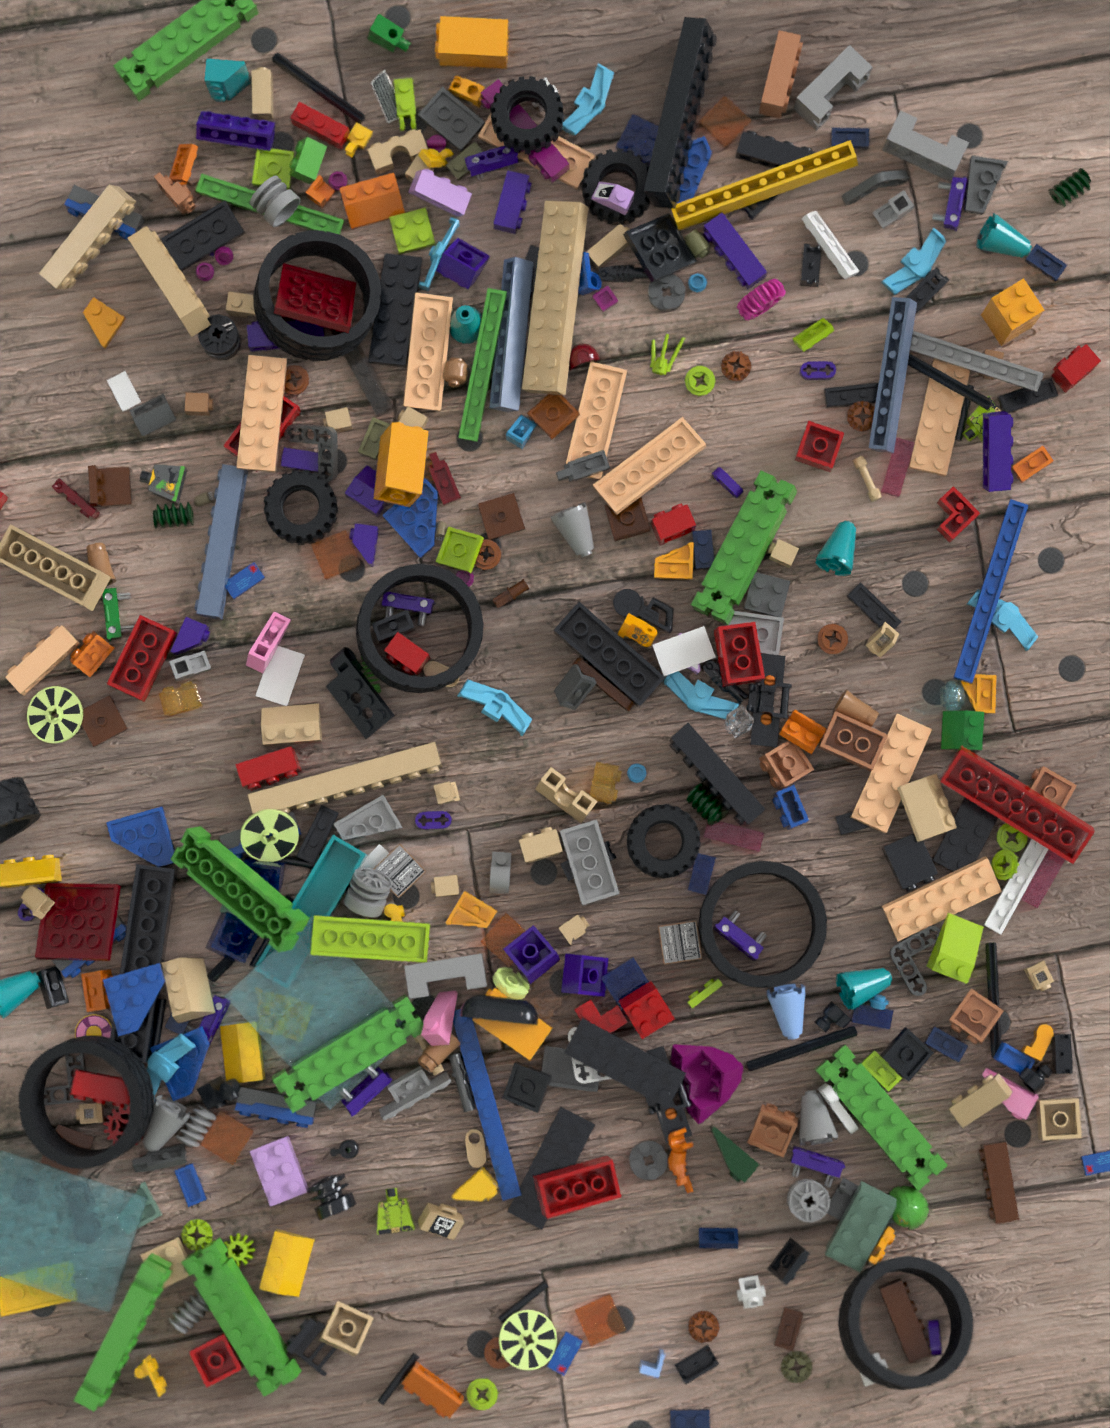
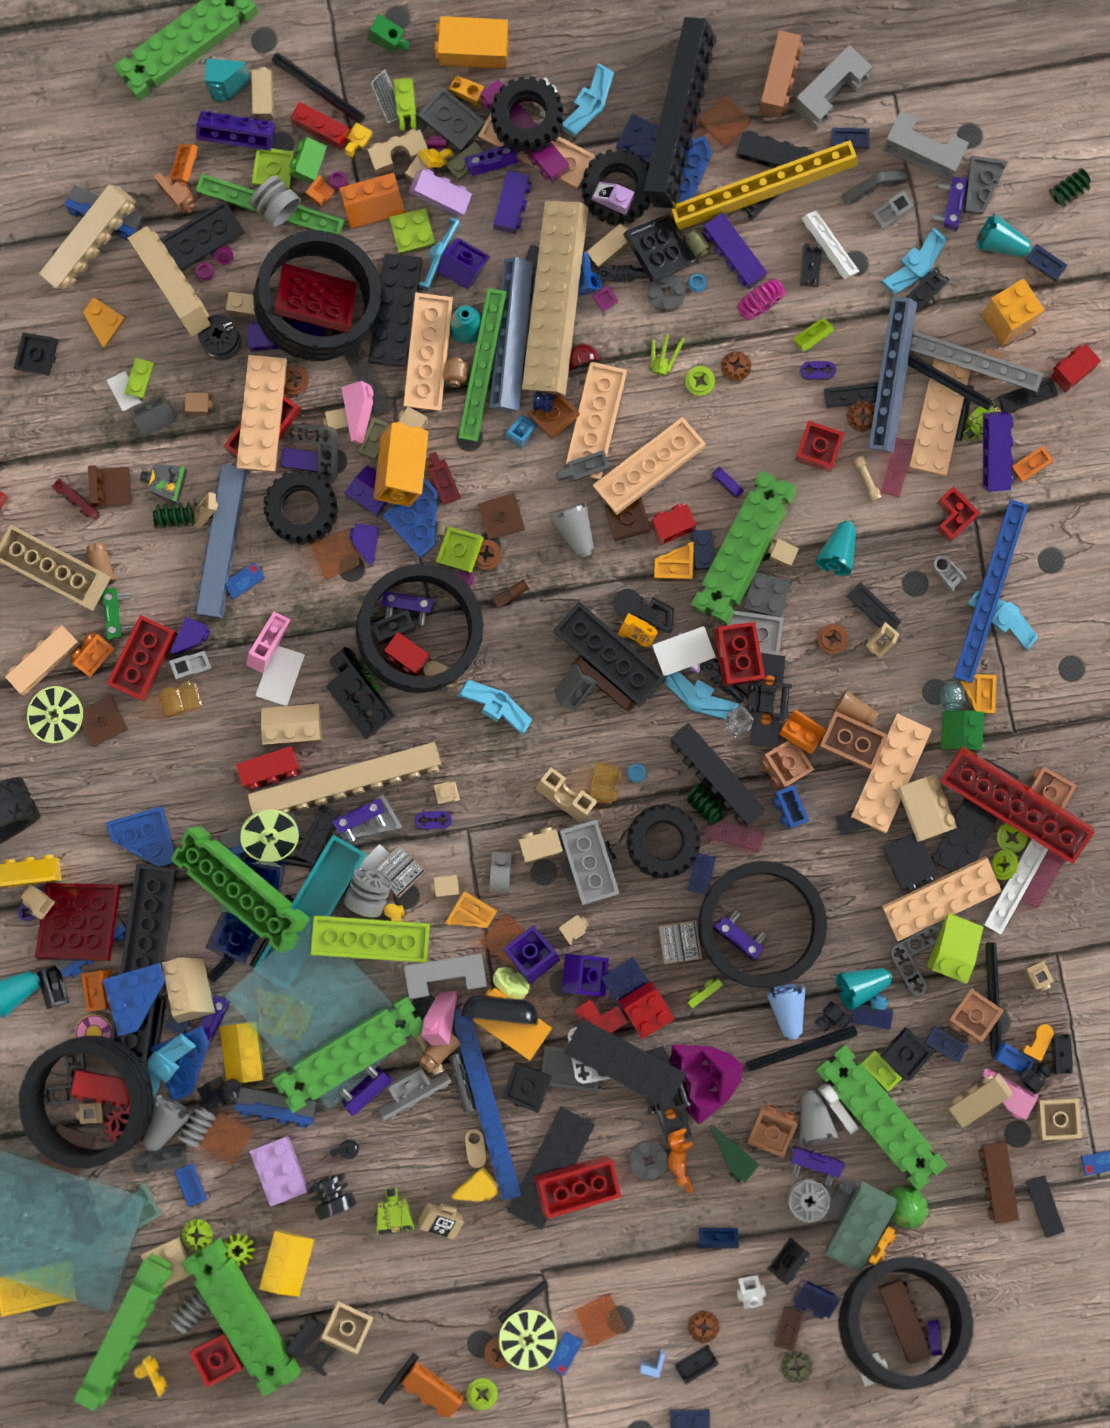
(36, 354): none -> black hinge
(139, 378): none -> lime plate
(205, 509): none -> tan plate
(358, 407): none -> bright pink slope
(359, 816): none -> dark purple piece
(543, 402): none -> clear blue wheel
(816, 1299): none -> clear blue slope
(948, 573): none -> light grey piece
(1045, 1206): none -> black tile

